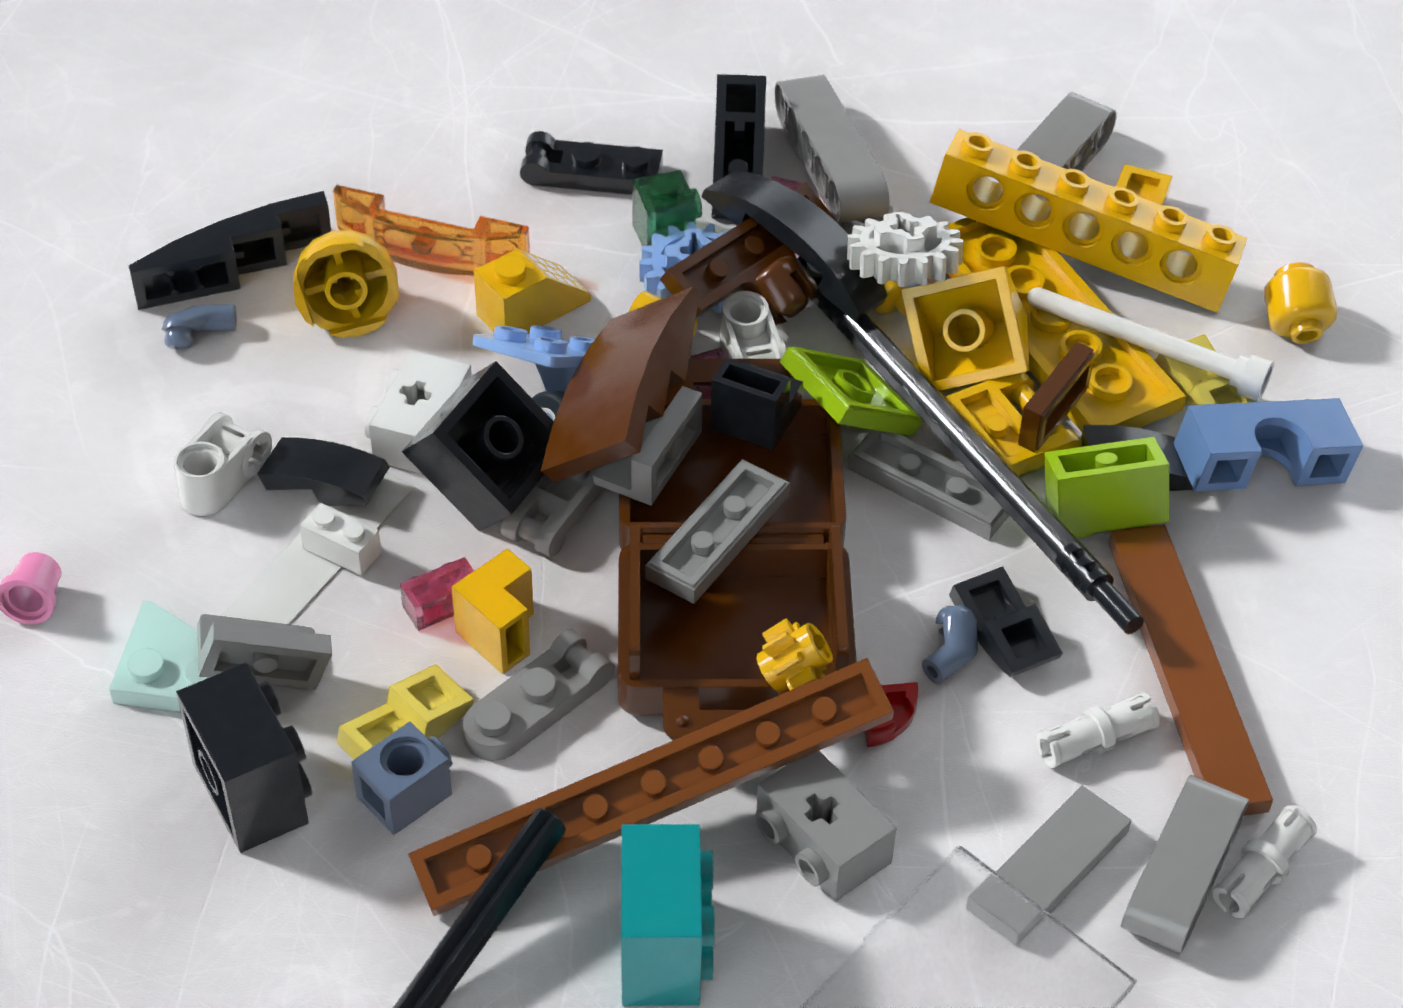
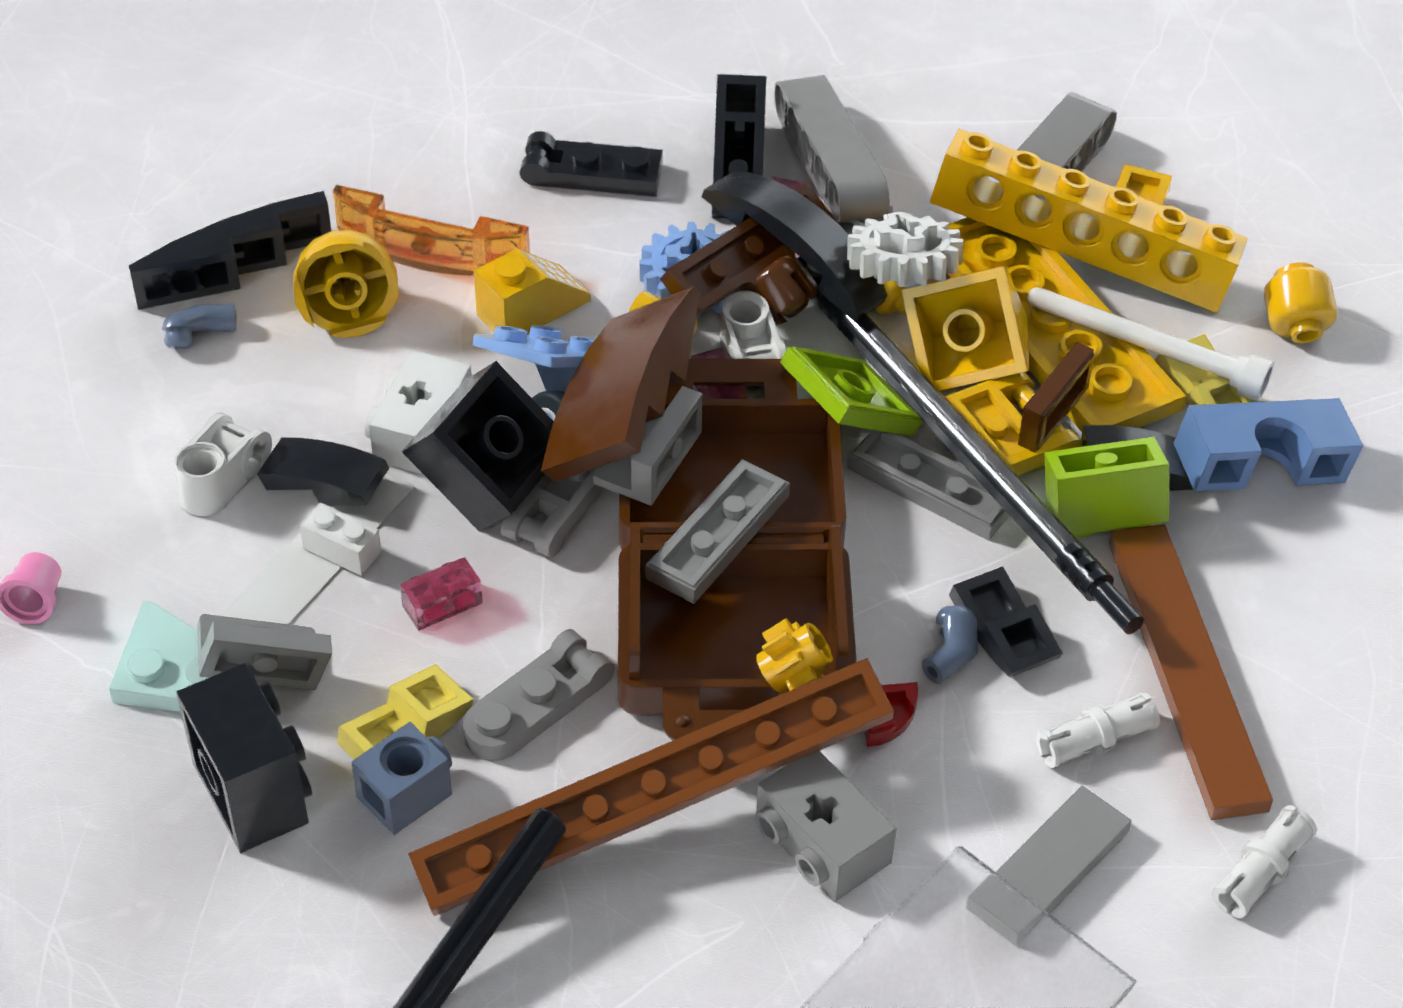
(495, 608): yellow piece -> none
(663, 202): clear green brick -> none
(665, 915): teal brick -> none
(753, 402): black piece -> none
(1185, 864): light grey beam -> none

